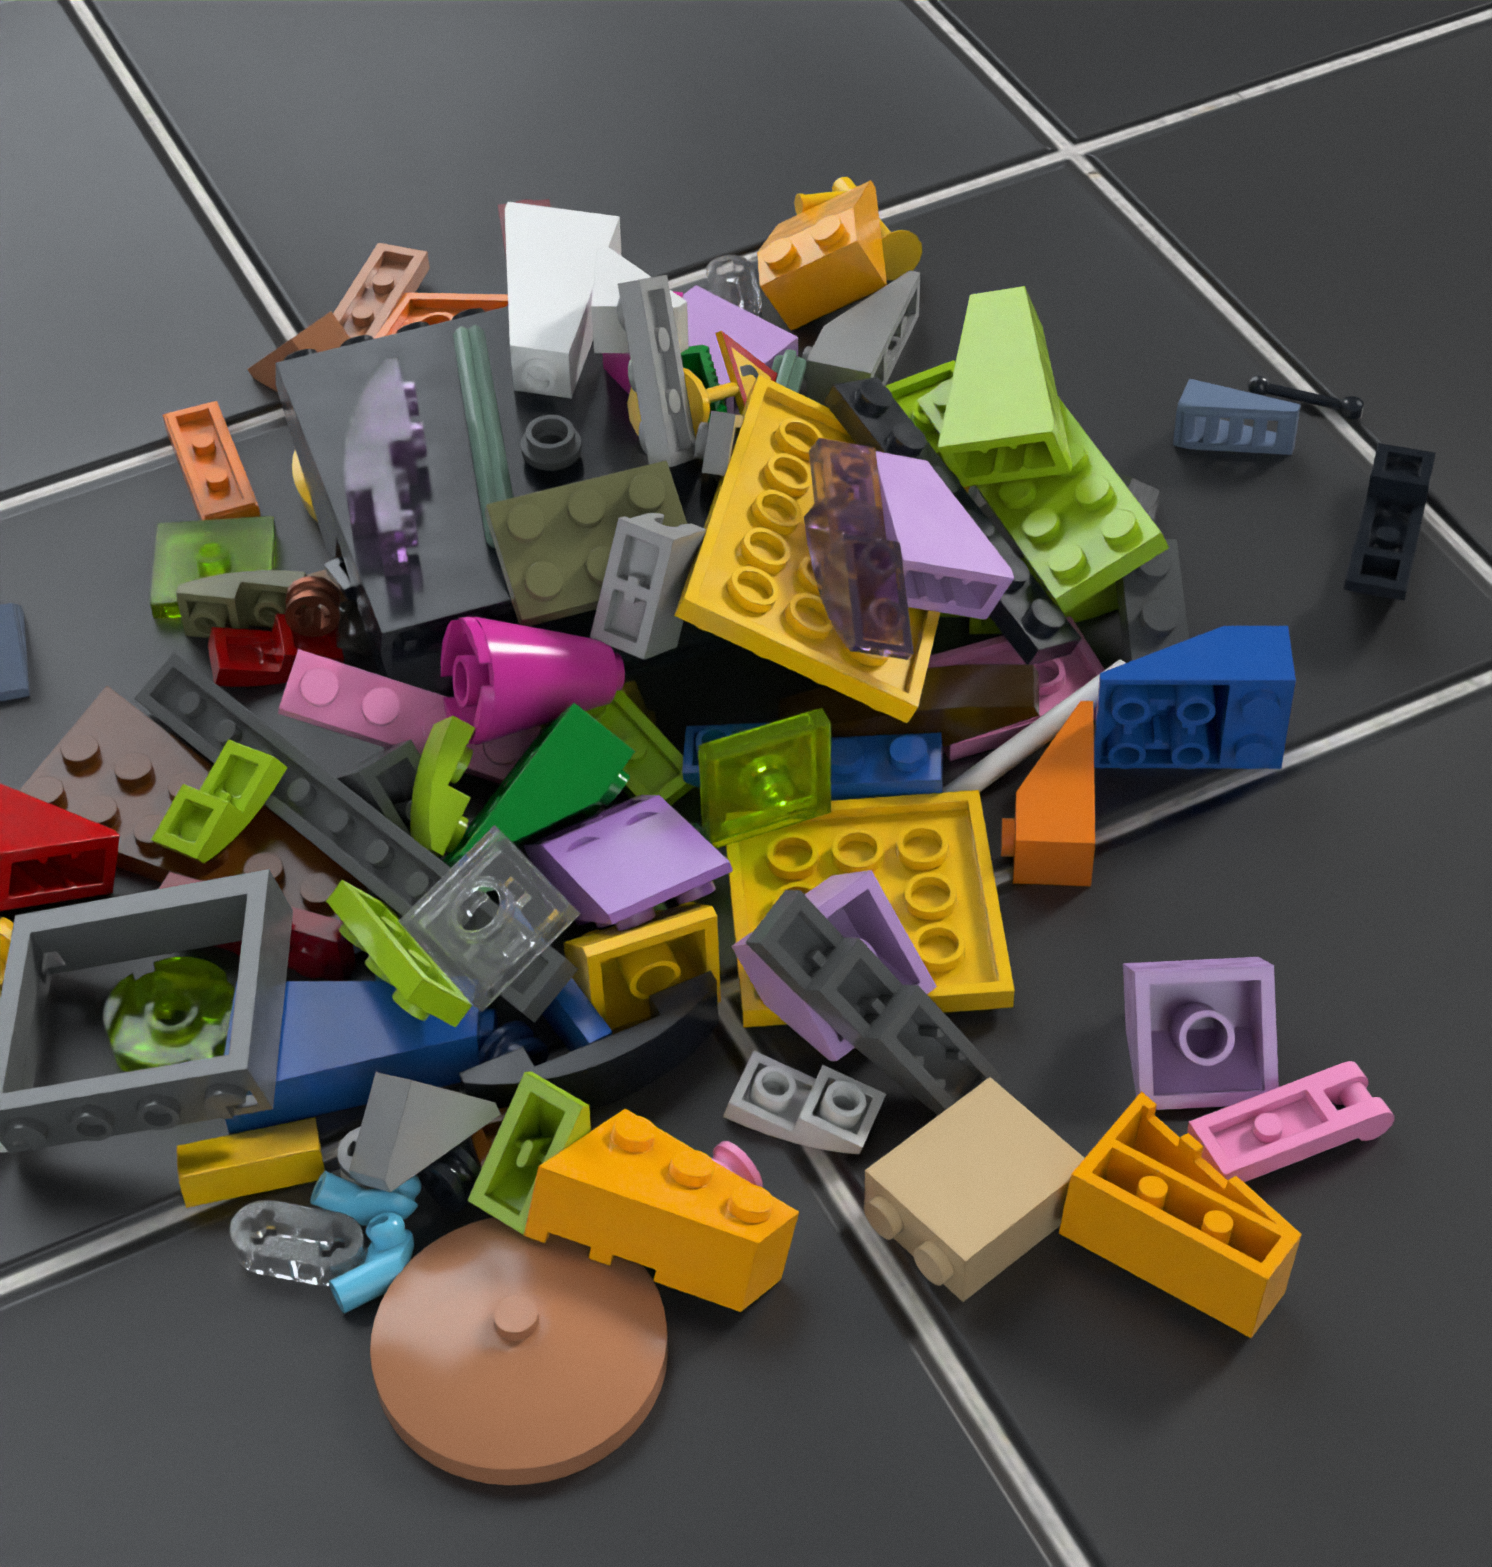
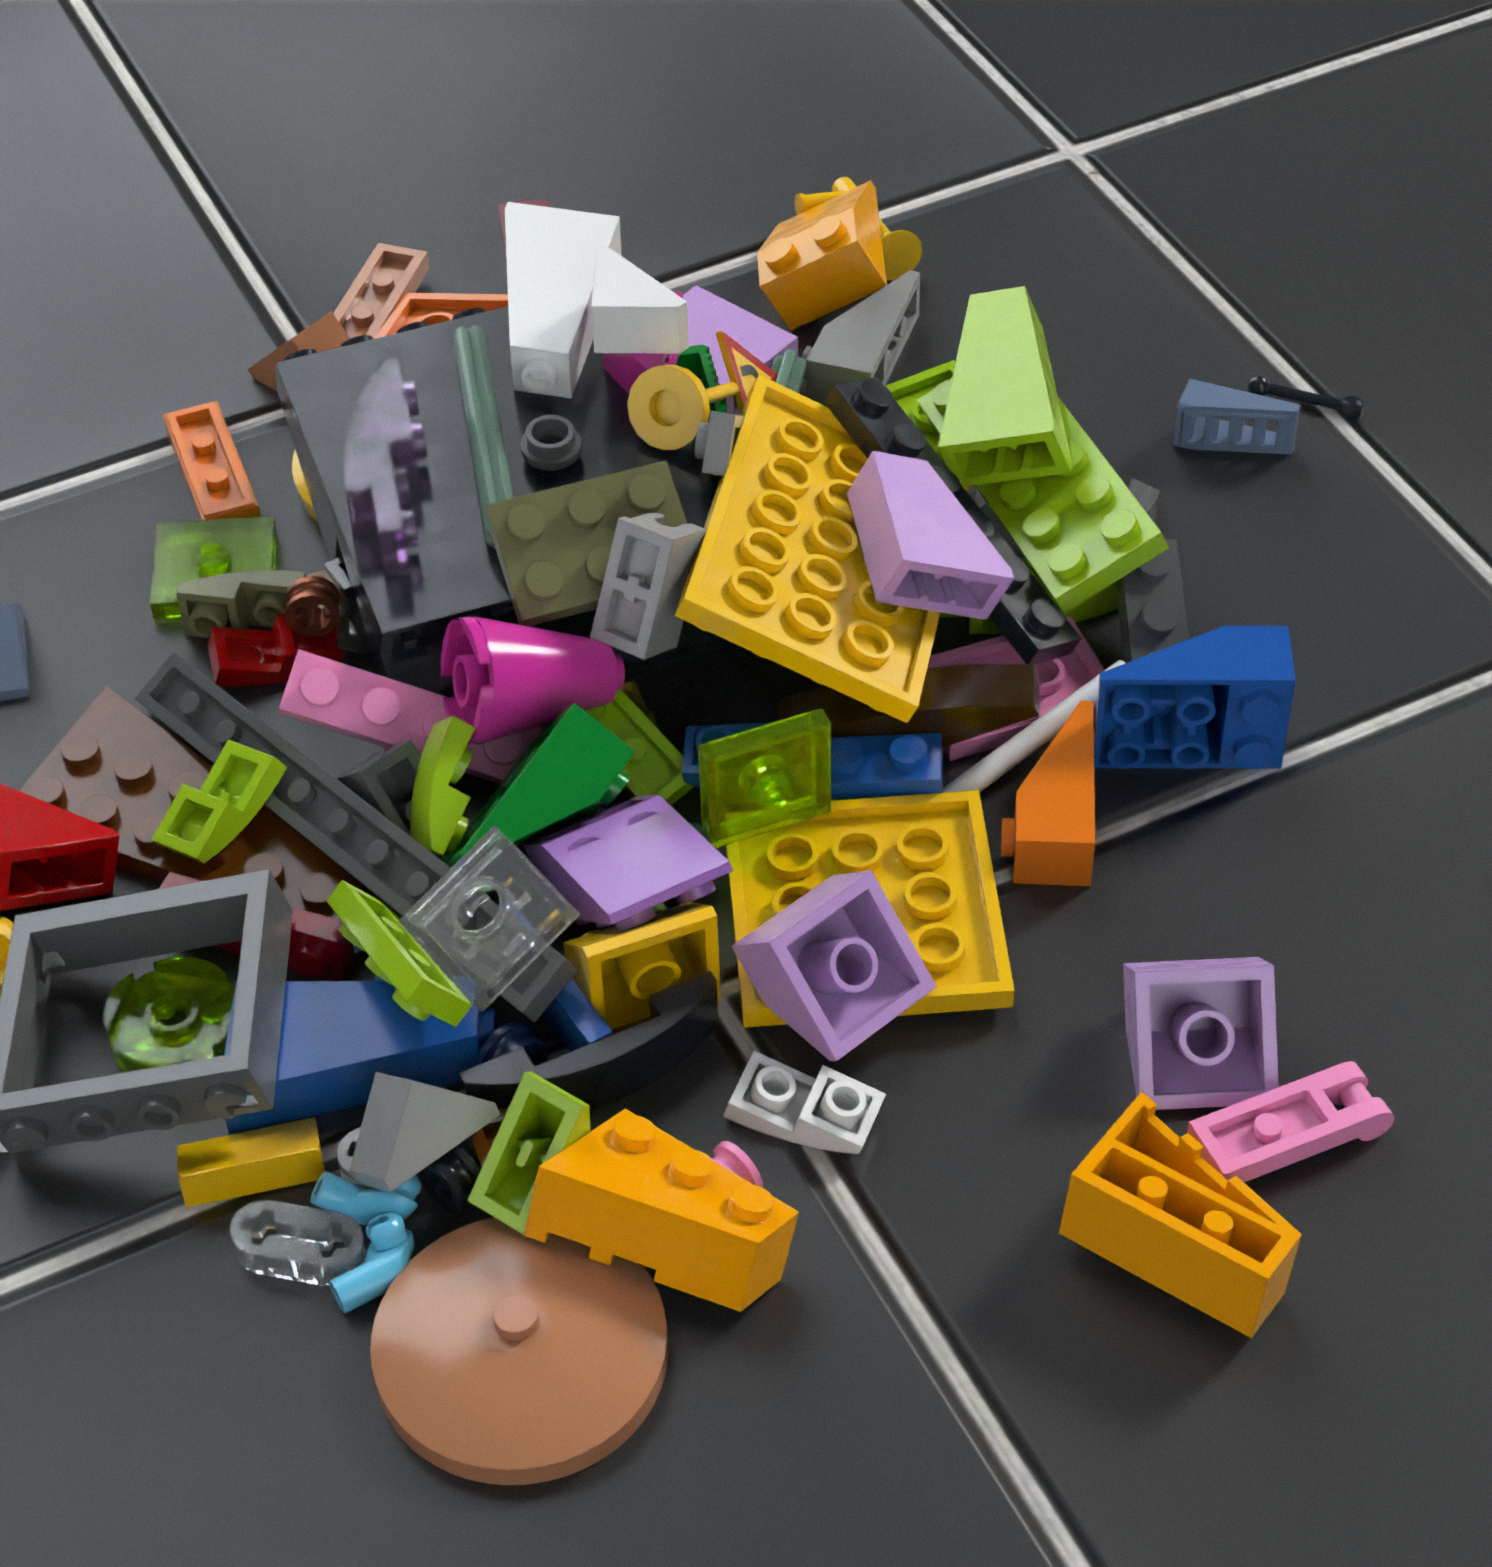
(656, 370): light grey plate -> none
(745, 290): clear beam -> none
(849, 553): slope -> none
(868, 1005): dark grey slope -> none
(972, 1189): tan brick -> none
(1390, 522): black slope -> none

